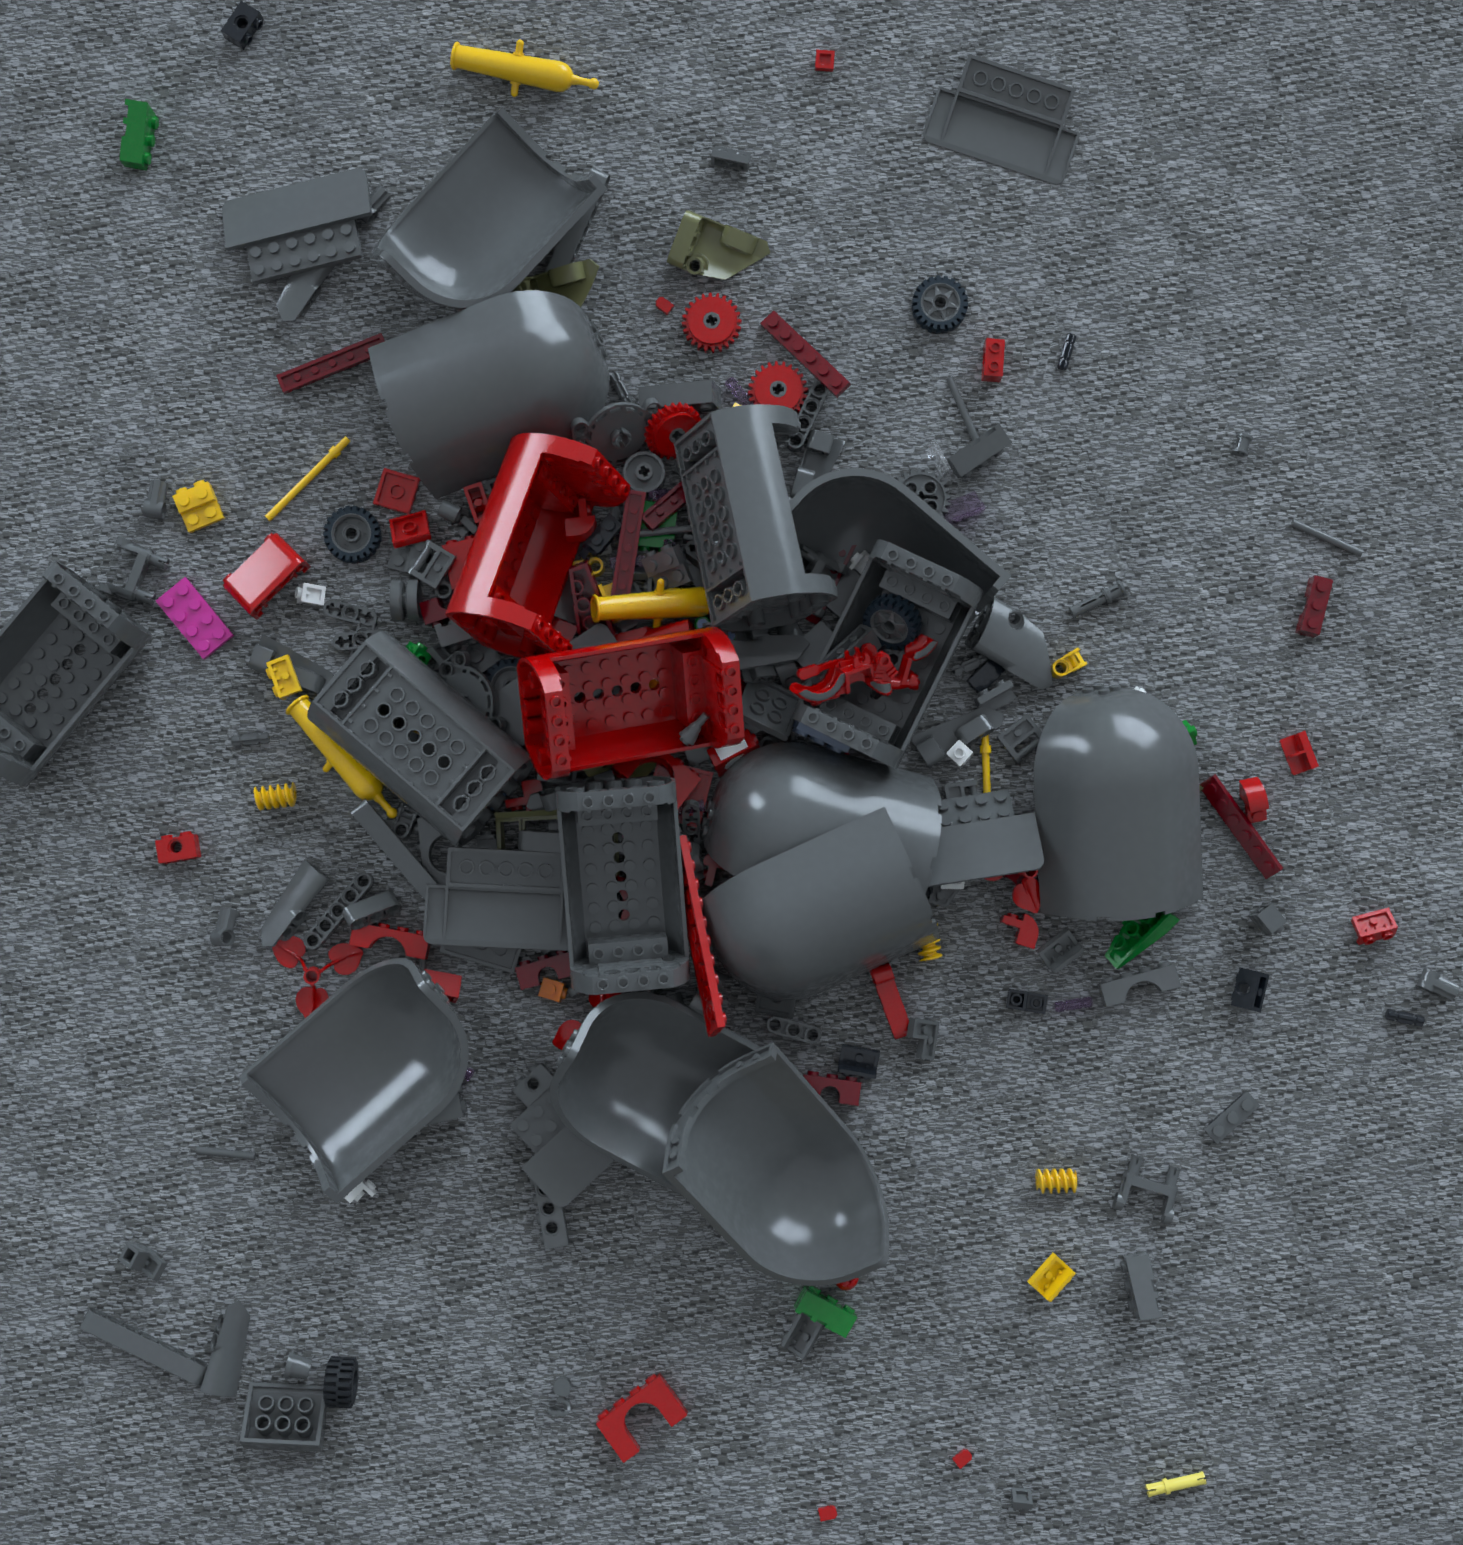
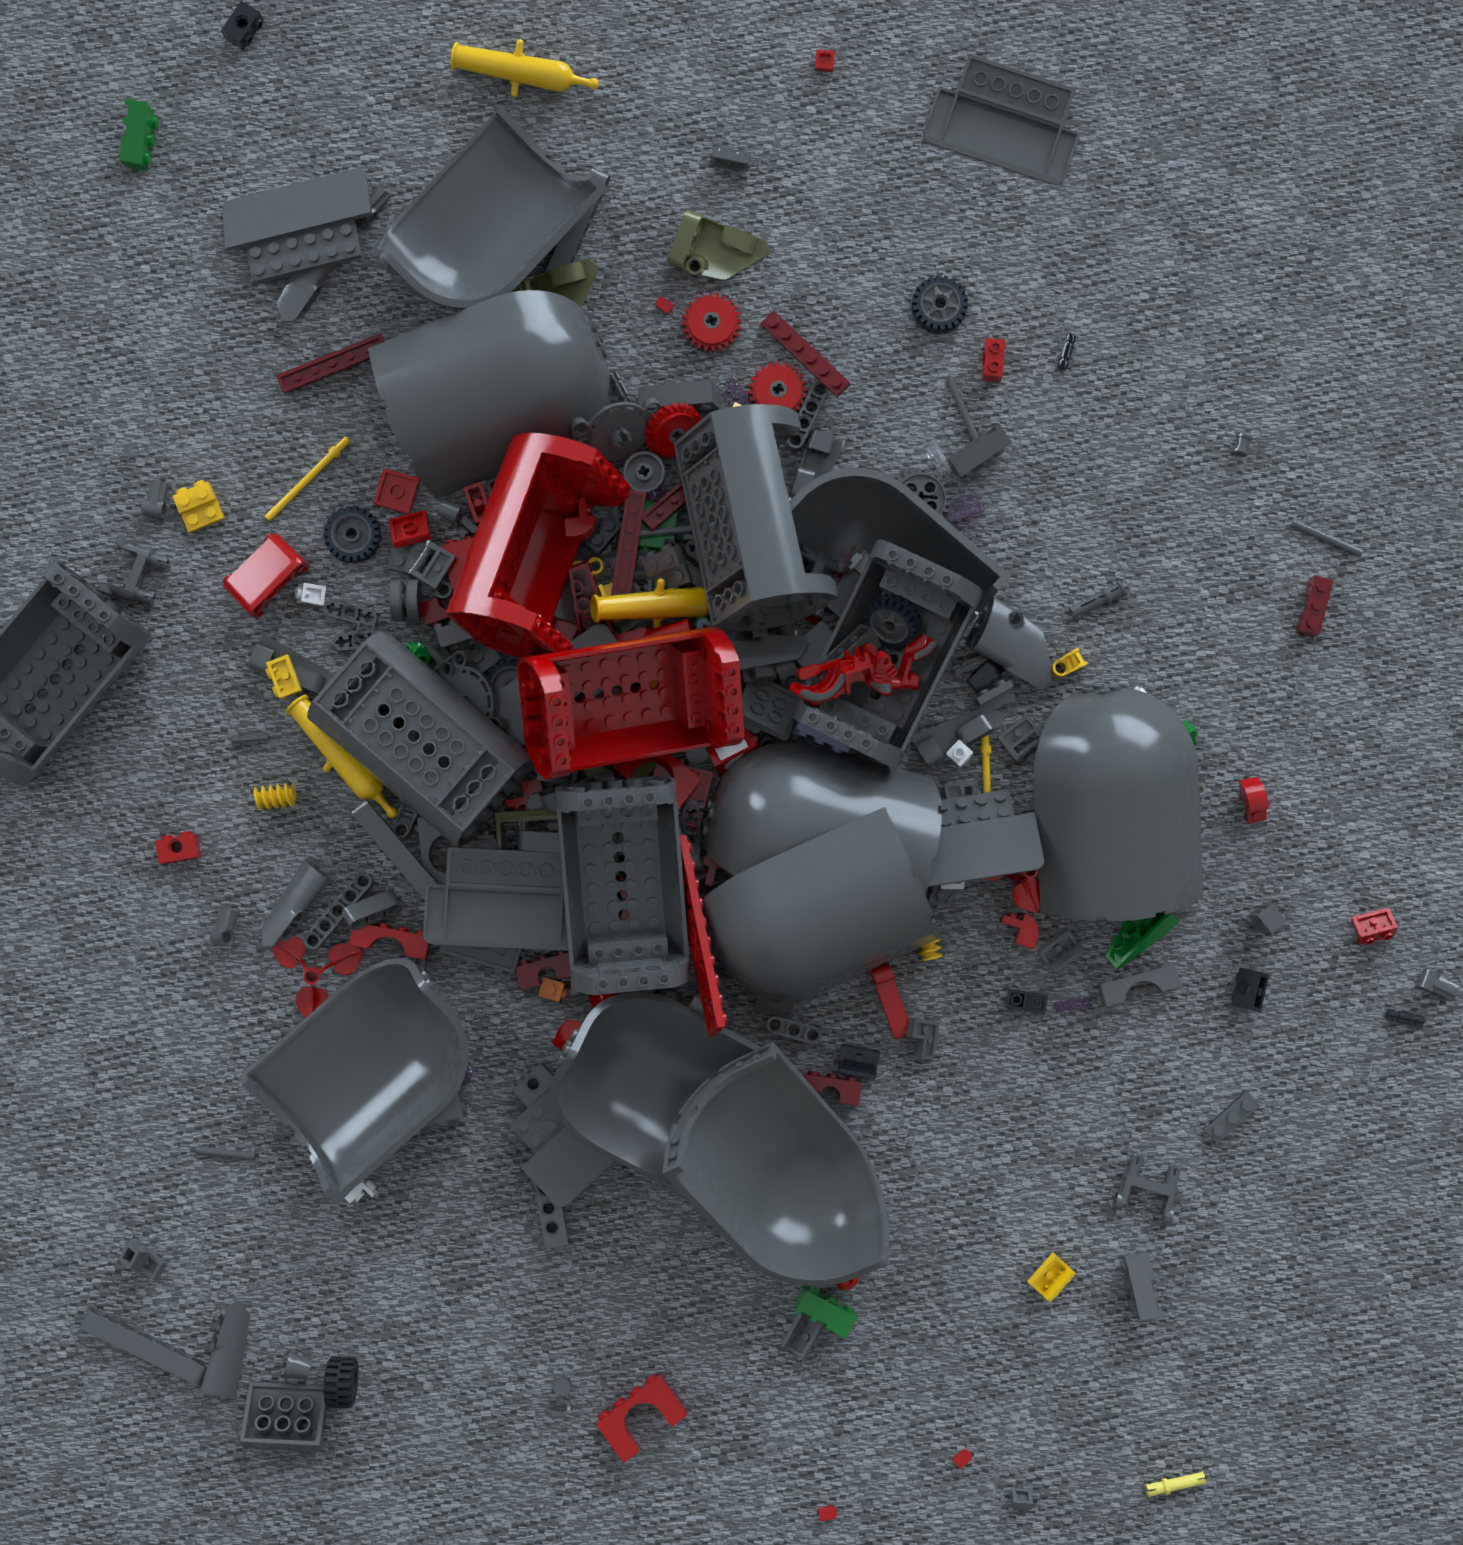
(194, 618): dark pink plate -> none
(449, 982): red panel -> none
(690, 733): dark grey cone -> none
(1056, 1180): yellow piece -> none
(1240, 827): dark red plate -> none
(1298, 753): red panel -> none

